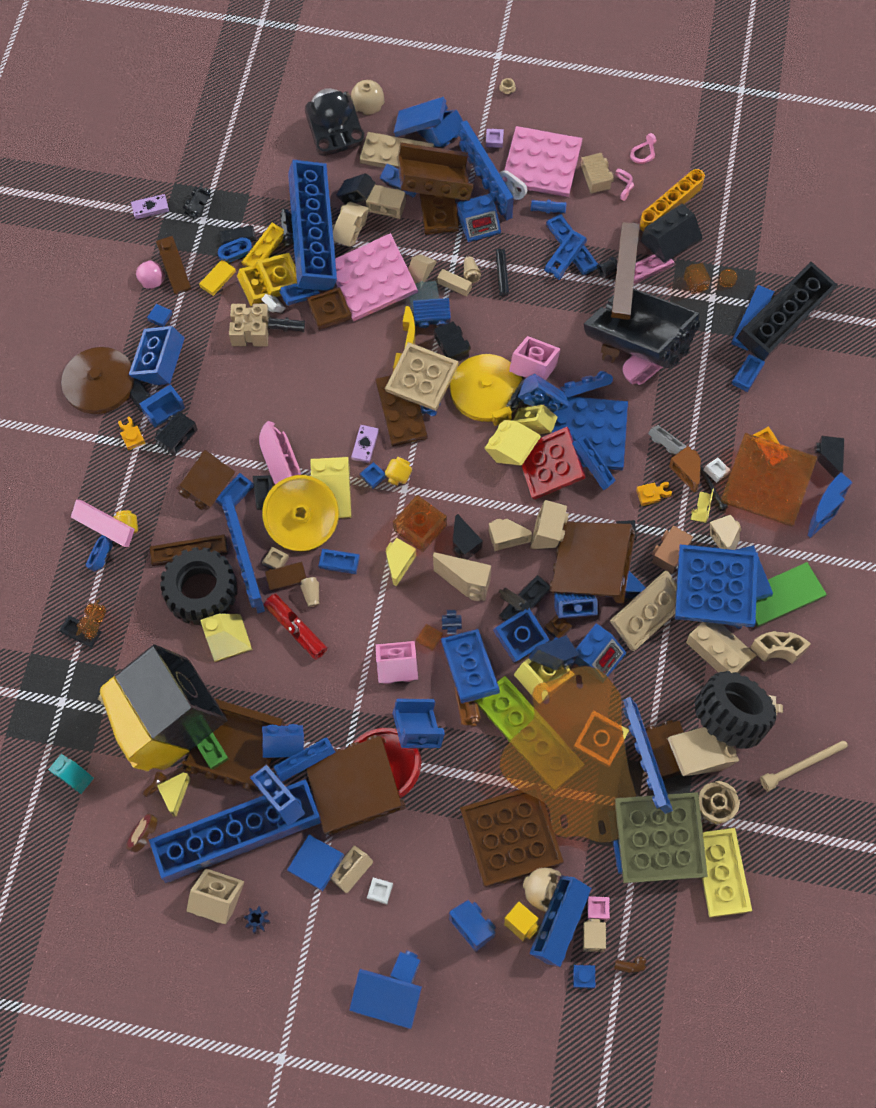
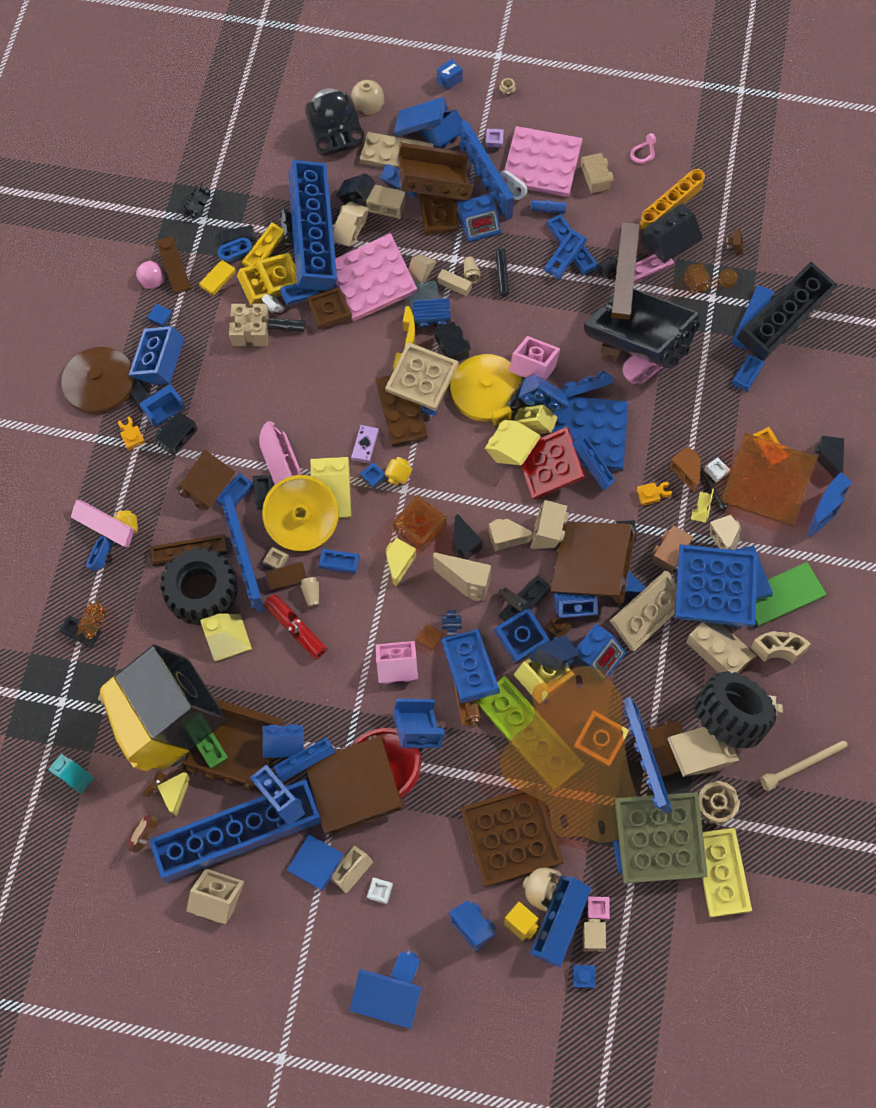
(150, 206): lavender tile -> none
(250, 918): dark blue gear -> none
(449, 74): none -> blue brick
(630, 185): bright pink piece -> none
(630, 967): reddish brown arm -> none
(662, 437): light grey plate -> none
(735, 242): none -> reddish brown tile

